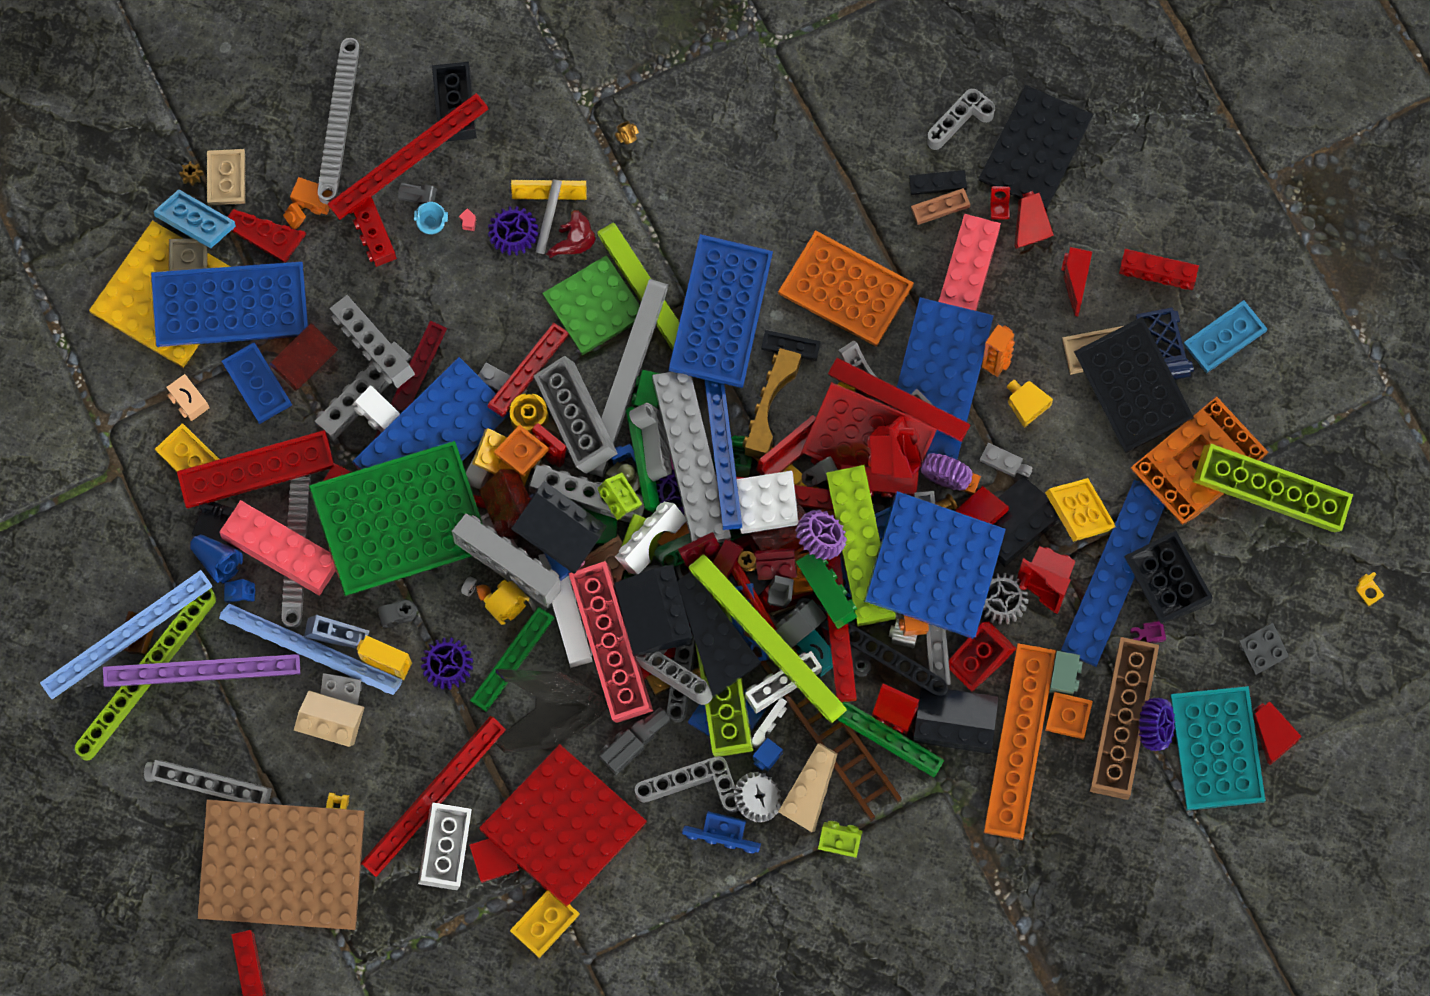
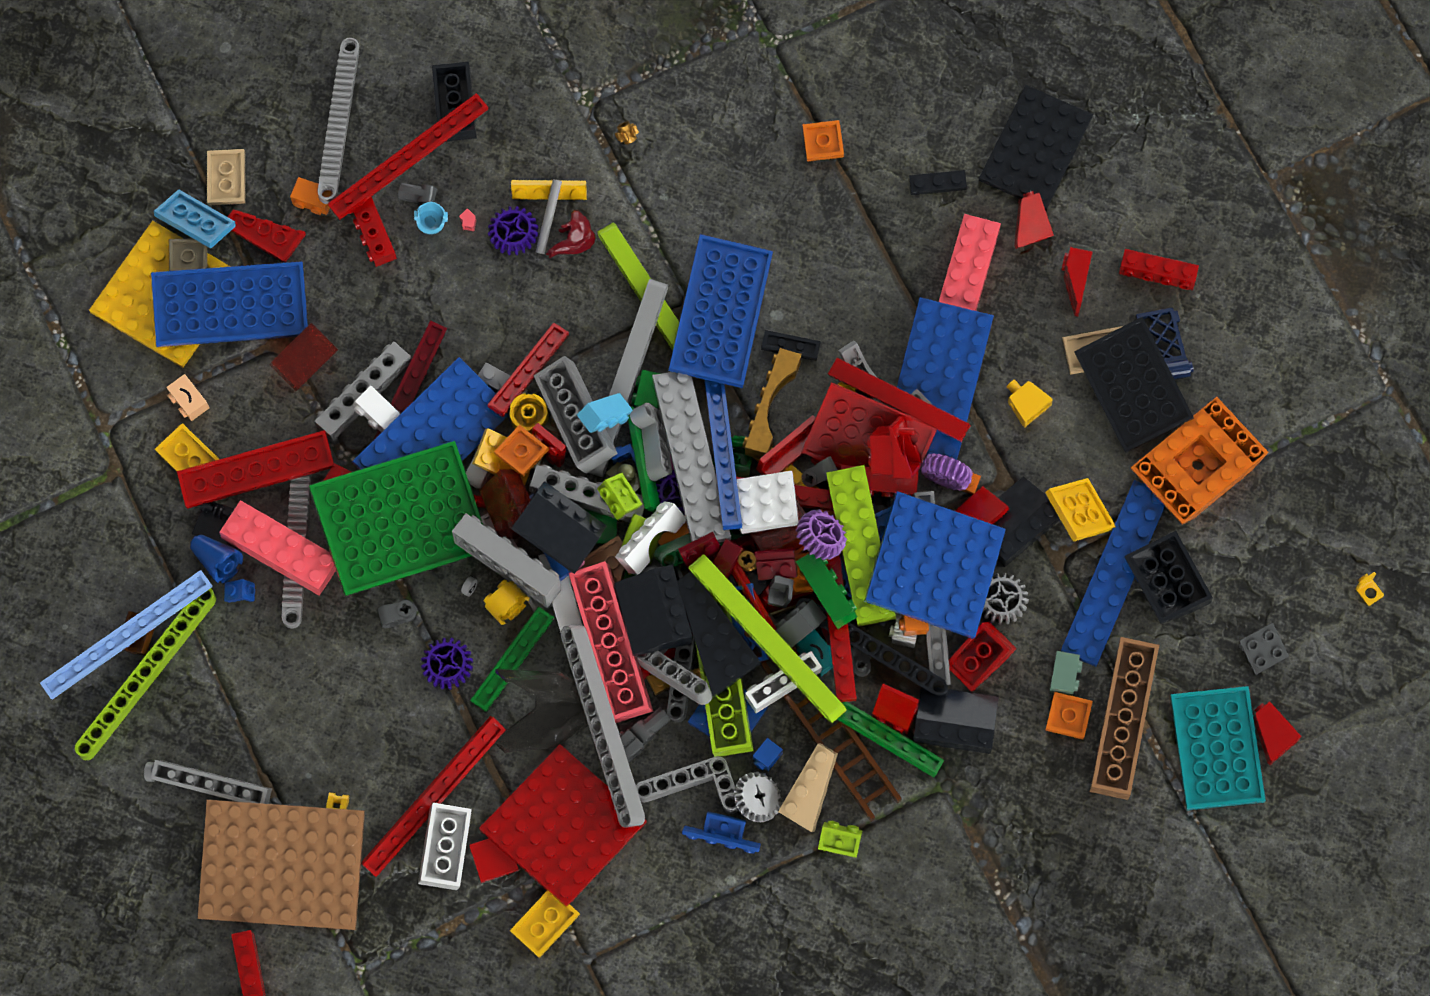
(186, 174): pearl gold gear -> none
(201, 670): medium lavender plate -> none
(256, 383): blue plate -> none
(294, 216): orange plate -> none
(310, 649): light blue plate -> none
(329, 718): tan slope -> none
(334, 632): sand blue slope -> none
(341, 688): light grey hinge -> none
(347, 309): light grey brick -> none
(384, 657): yellow window -> none
(483, 591): orange hinge -> none
(593, 305): bright green plate -> none
(602, 726): none -> light grey beam
(605, 413): none -> medium azure brick
(768, 724): white hinge -> none
(823, 140): none -> orange plate
(846, 288): orange plate -> none
(940, 206): nougat plate -> none
(948, 502): pearl gold bush -> none
(951, 117): light grey beam -> none
(998, 350): orange brick -> none
(1000, 206): red bracket -> none
(1005, 461): light grey plate -> none
(1020, 741): orange plate -> none
(1047, 577): red piece -> none
(1151, 632): magenta plate -> none
(1156, 724): dark purple gear -> none
(1225, 336): dark azure plate -> none
(1272, 488): lime brick -> none

